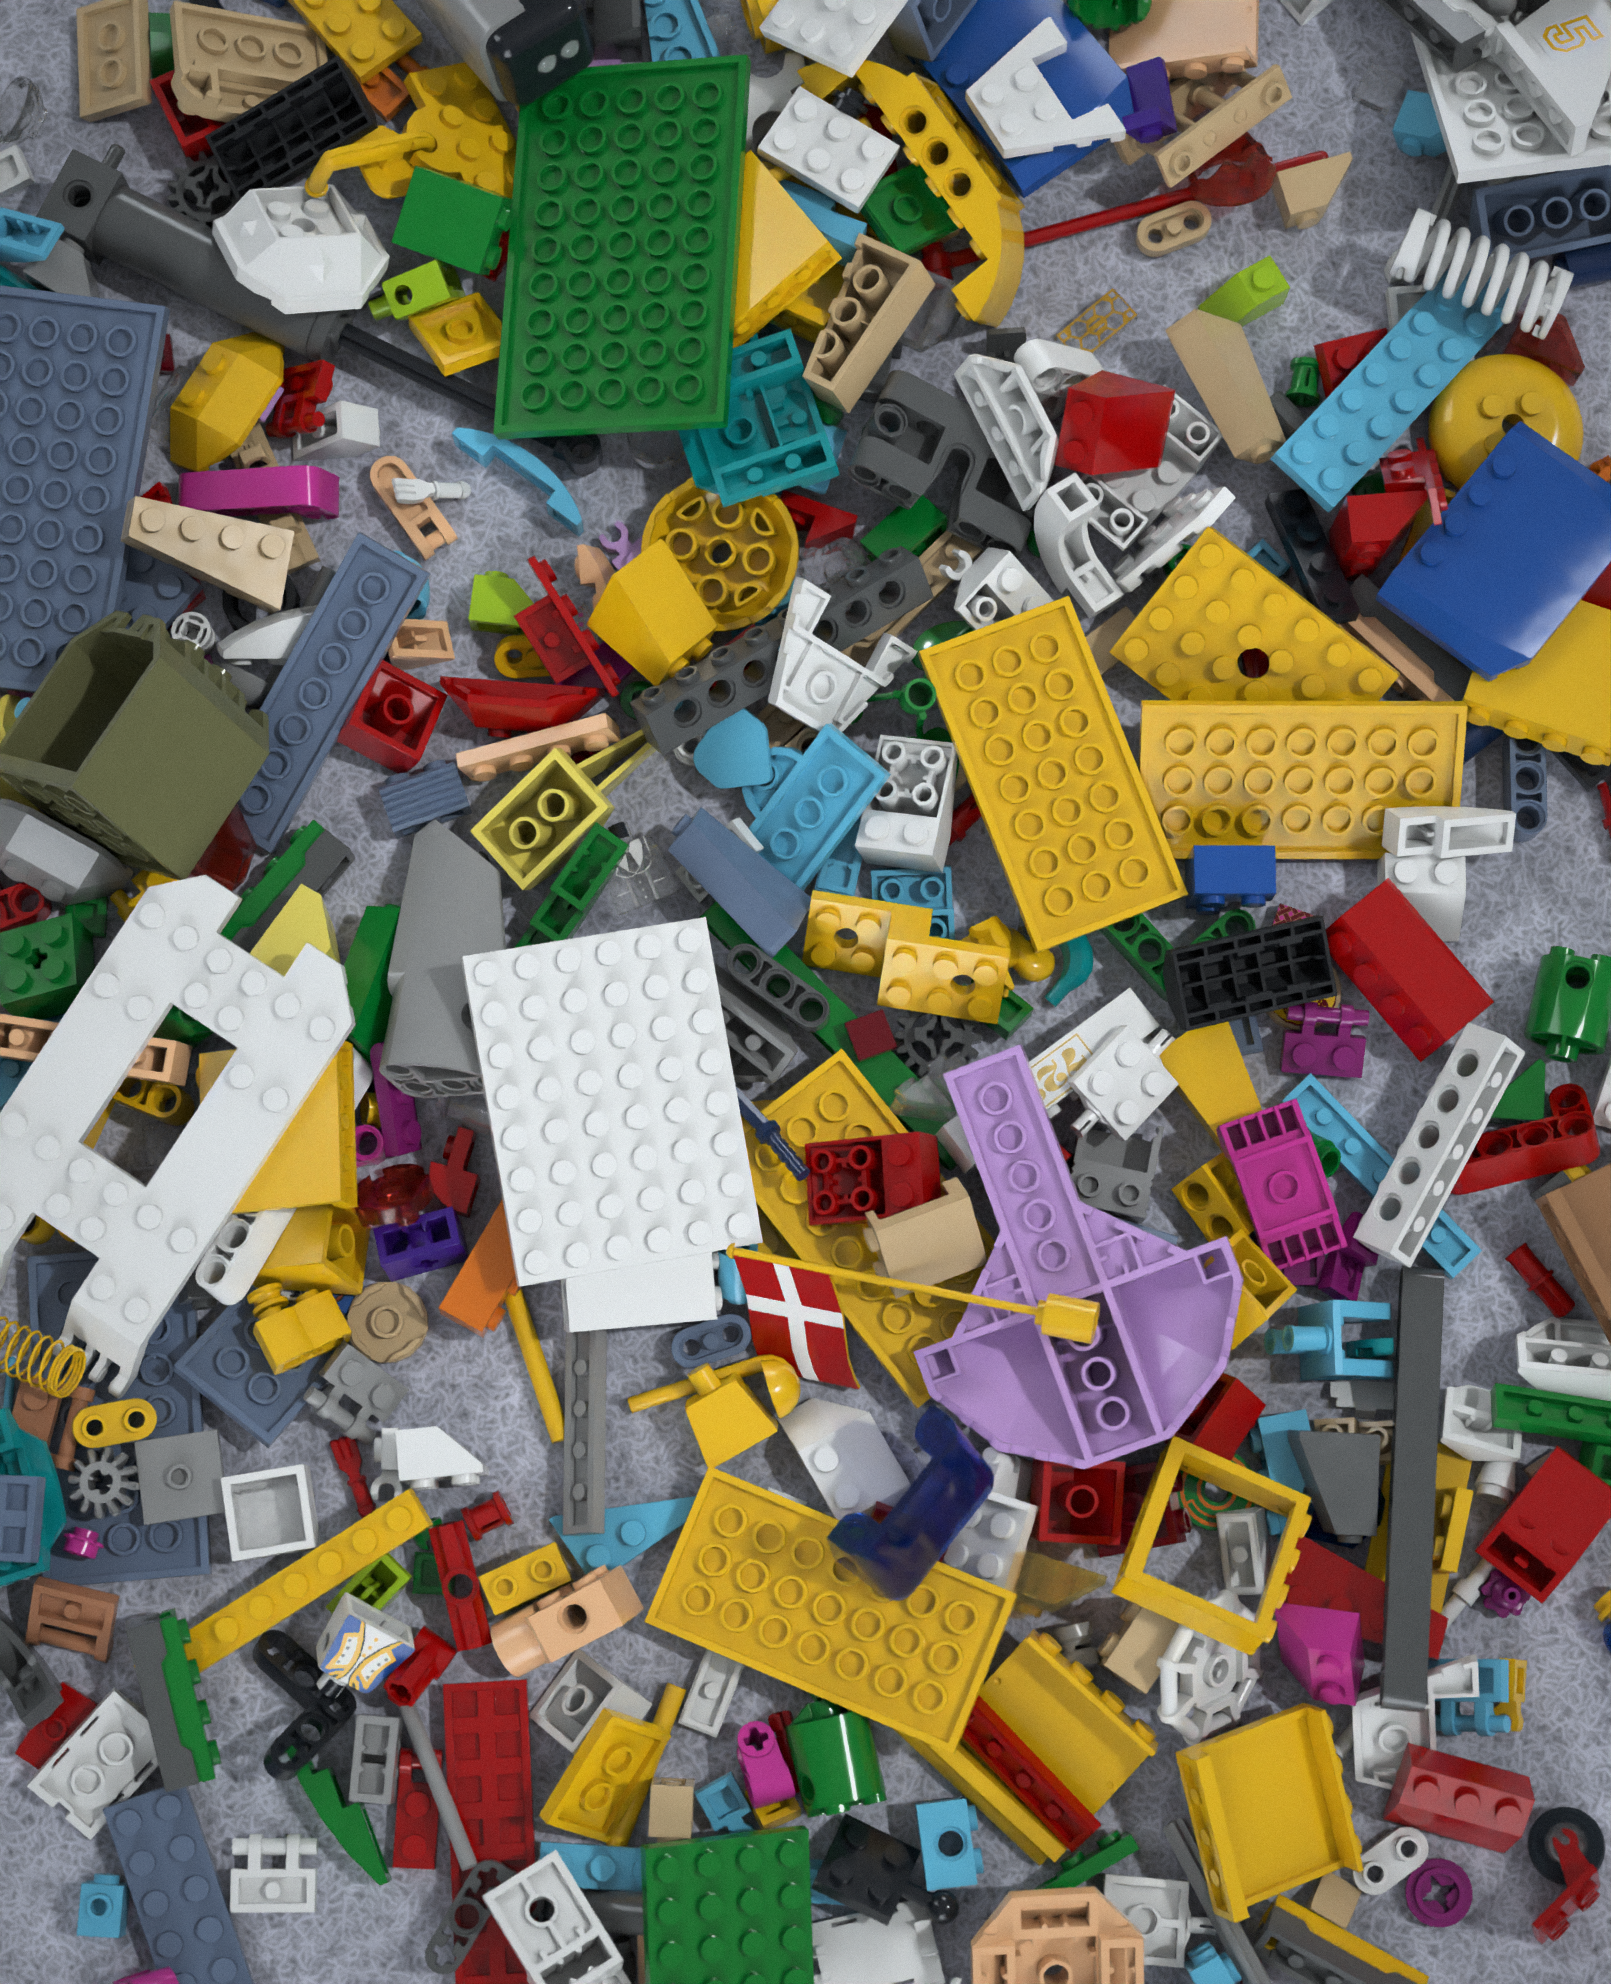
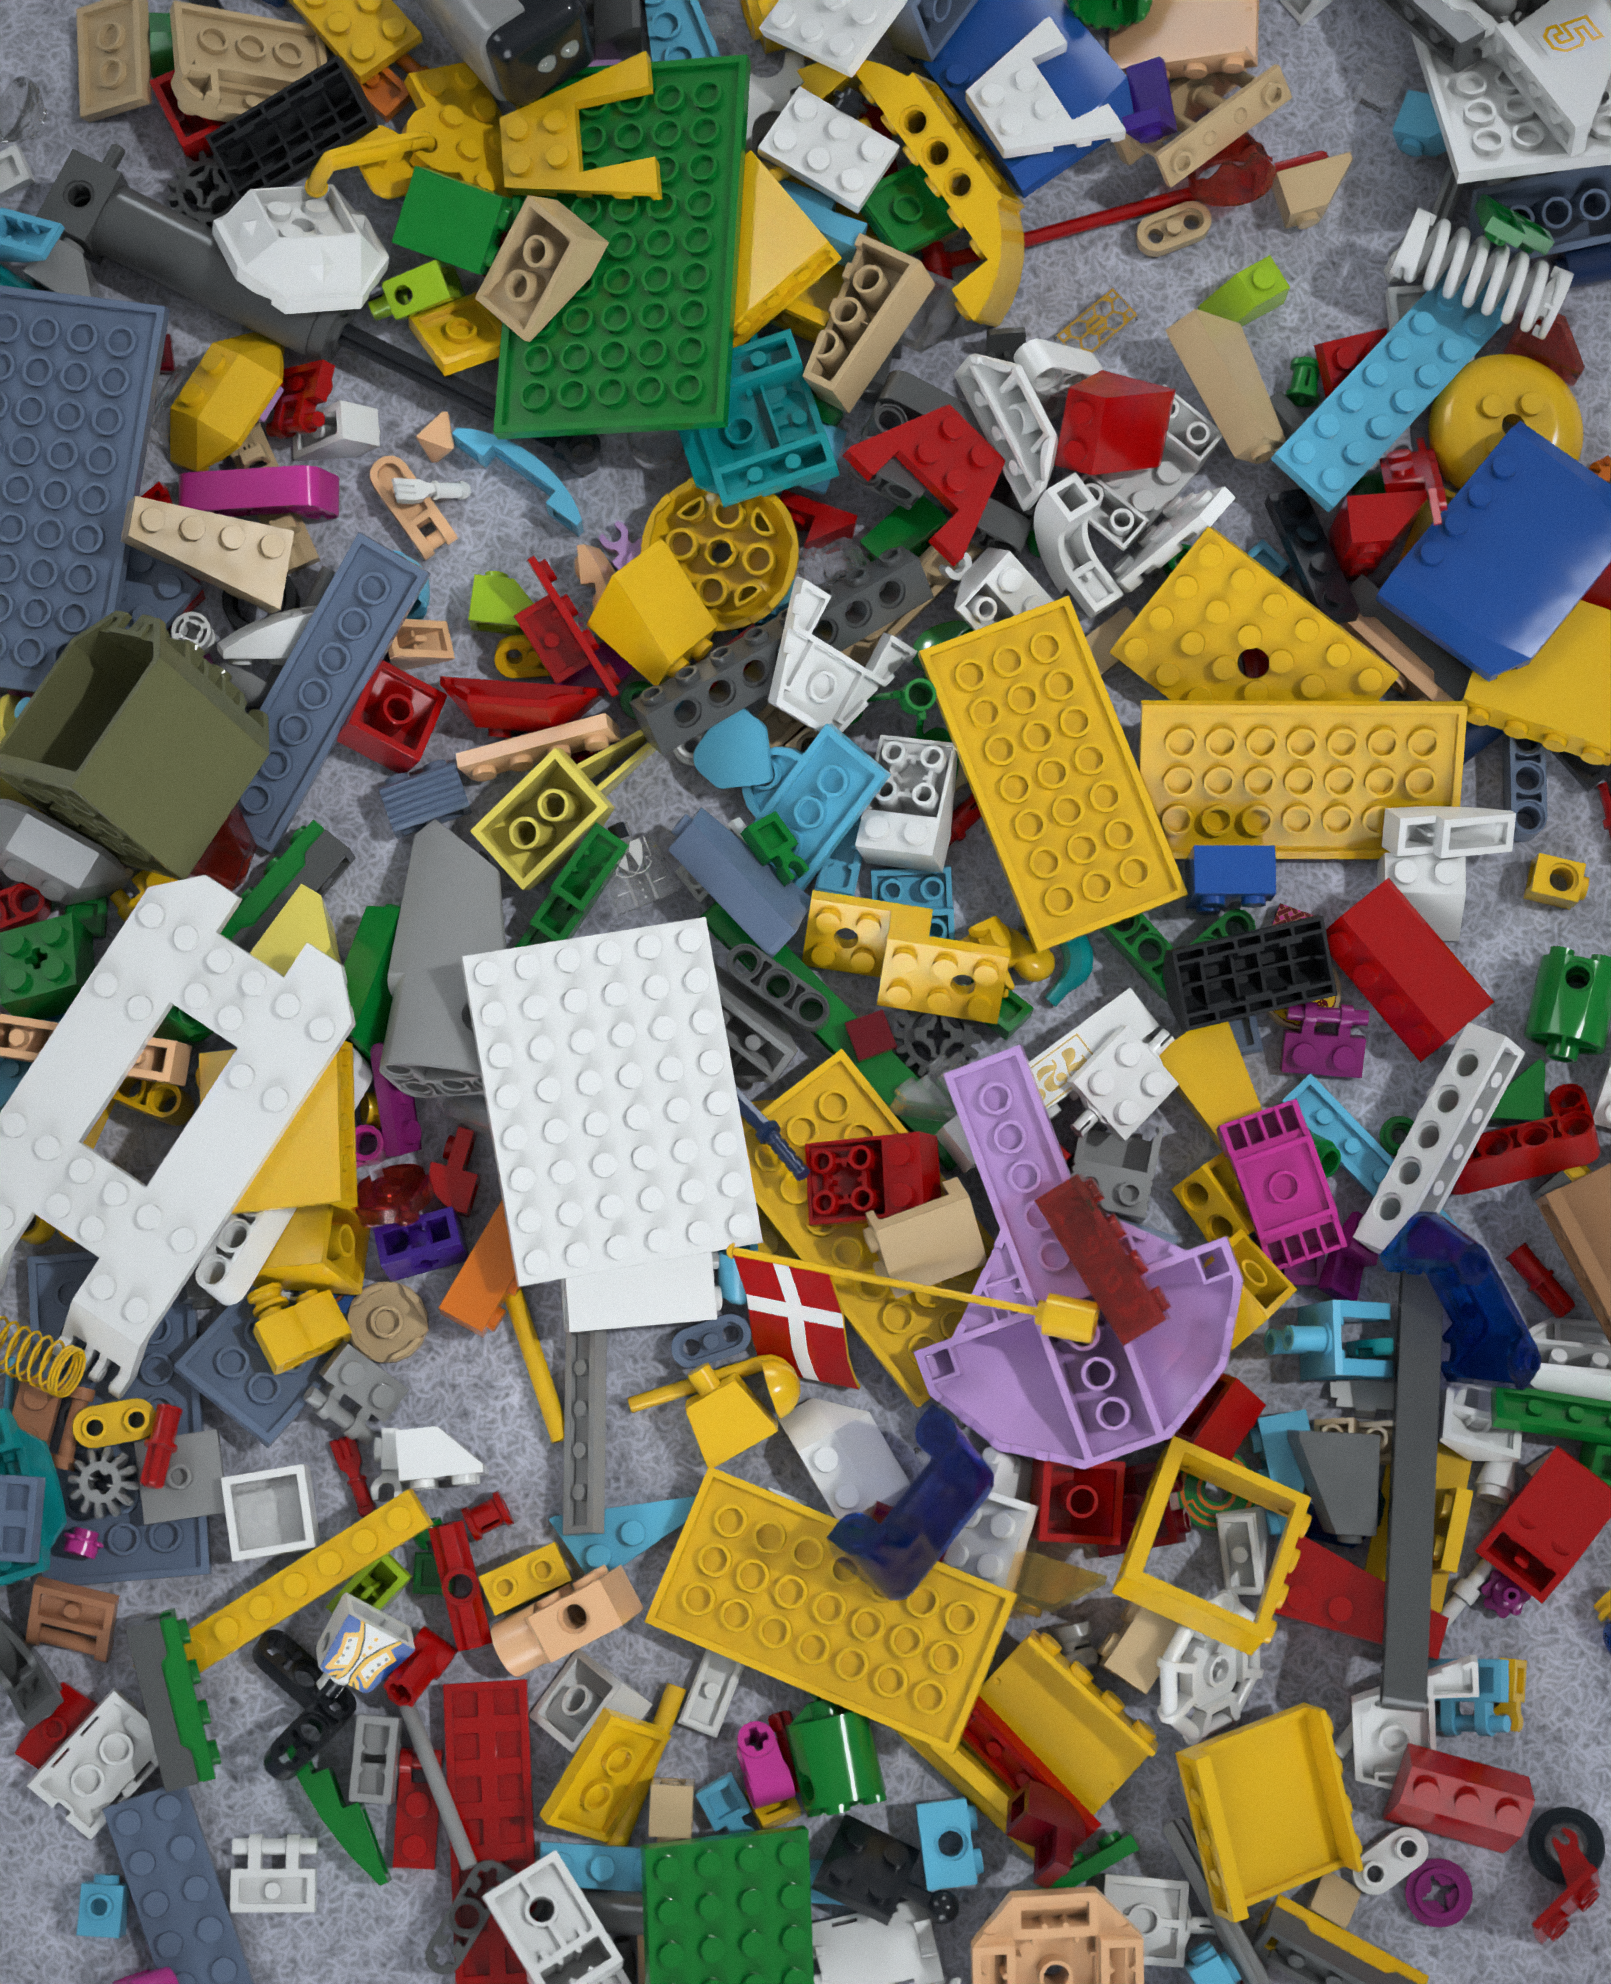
(160, 1446): none -> red axle
(437, 437): none -> light nougat slope
(540, 266): none -> tan slope
(545, 145): none -> yellow wing
(774, 843): none -> green plate
(948, 461): none -> red wing
(1048, 1823): none -> dark red brick
(1103, 1258): none -> clear red brick
(1322, 1651): dark pink slope -> none
(1385, 1135): none -> green plate
(1487, 1331): none -> clear blue windscreen
(1508, 226): none -> green plate
(1540, 889): none -> yellow brick

